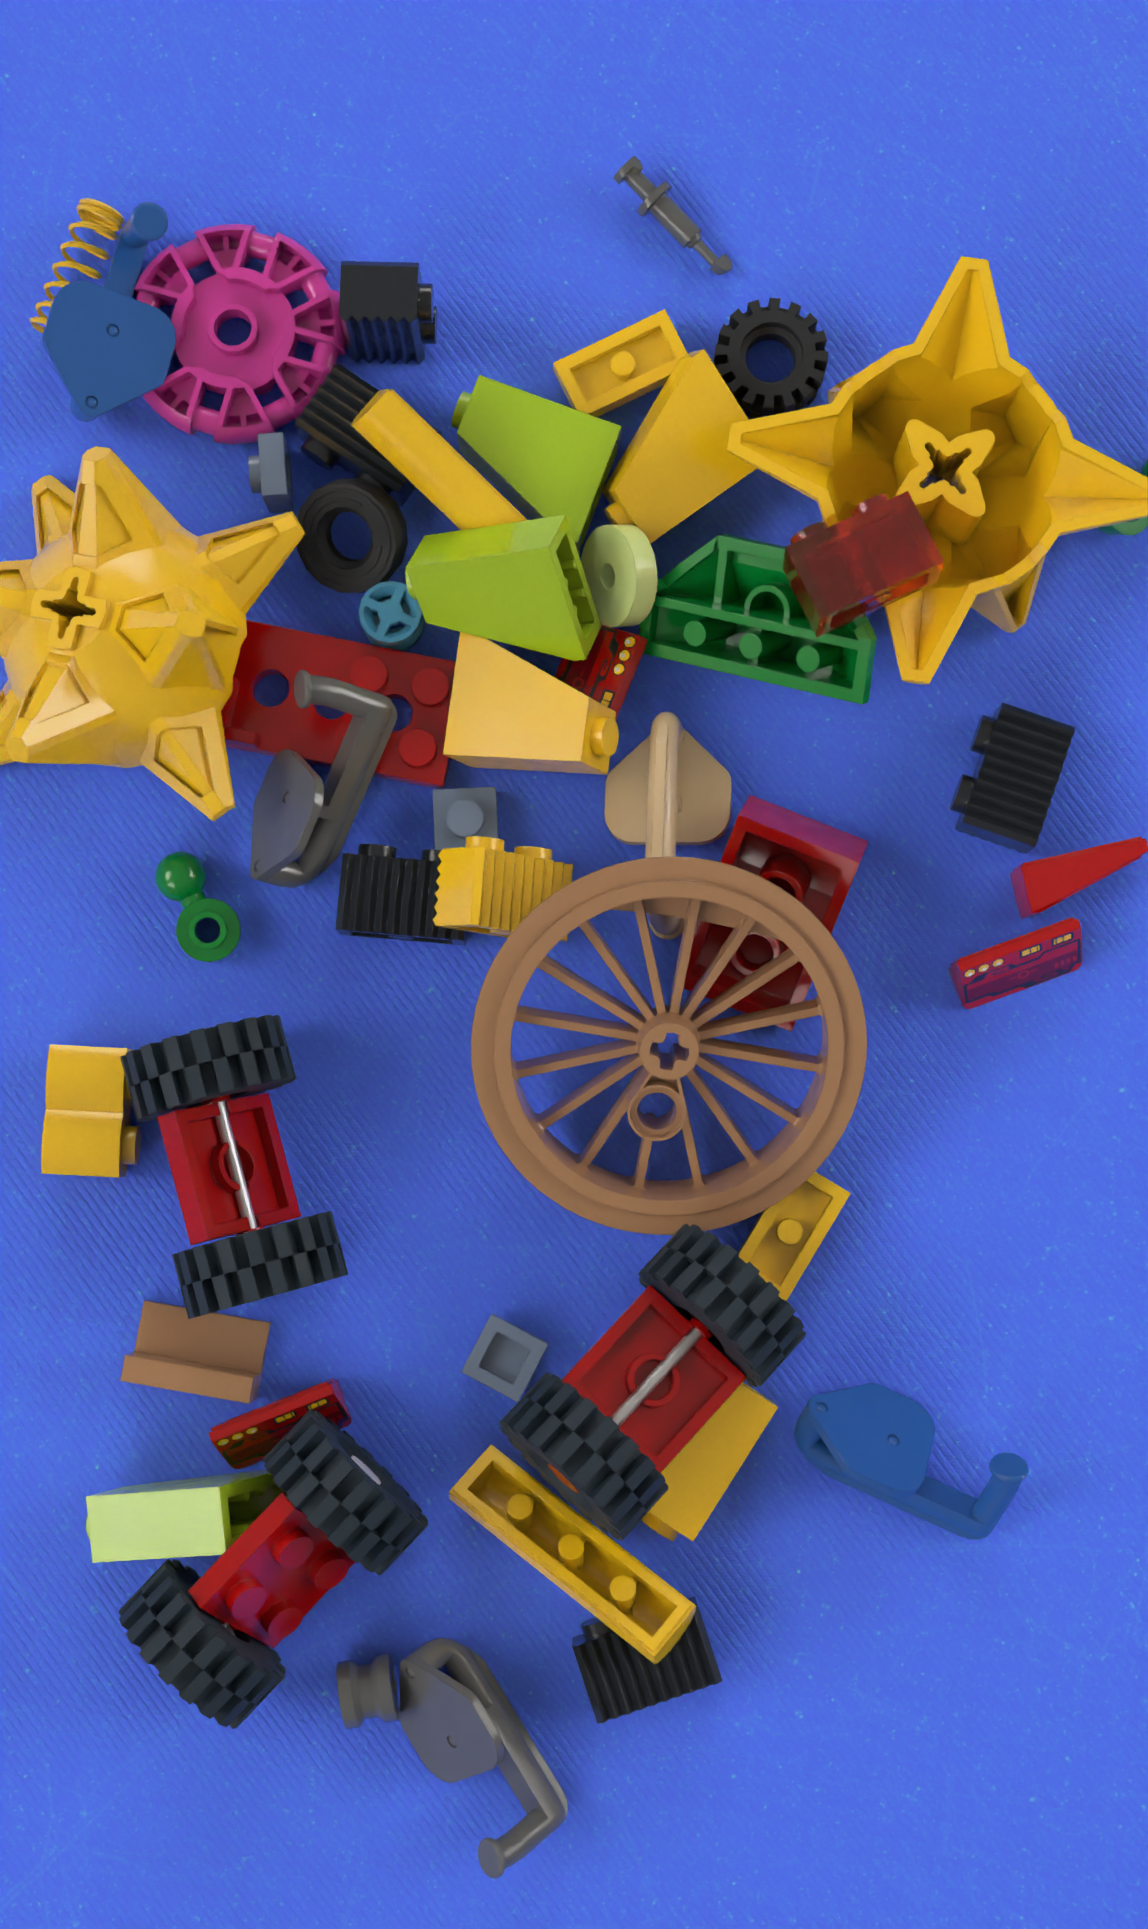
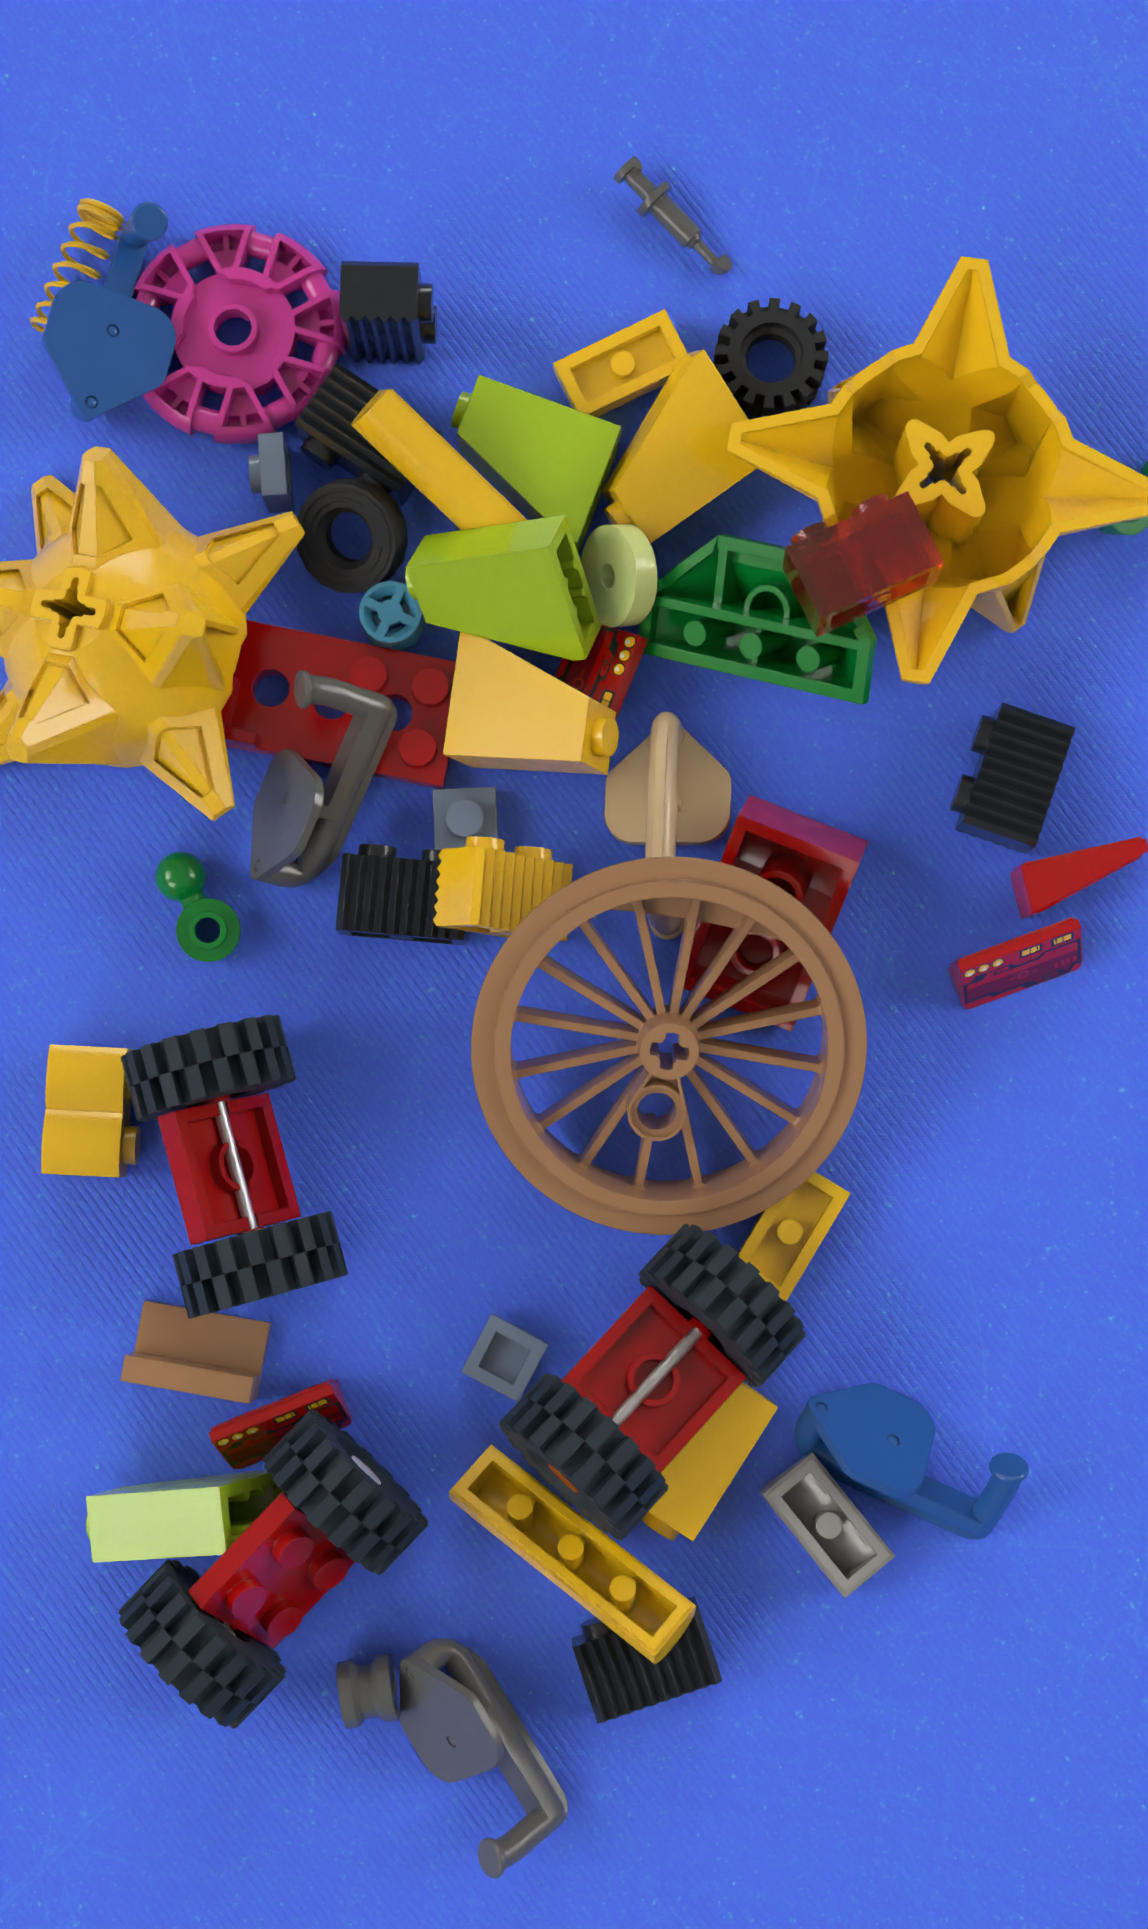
(827, 1524): none -> light grey slope

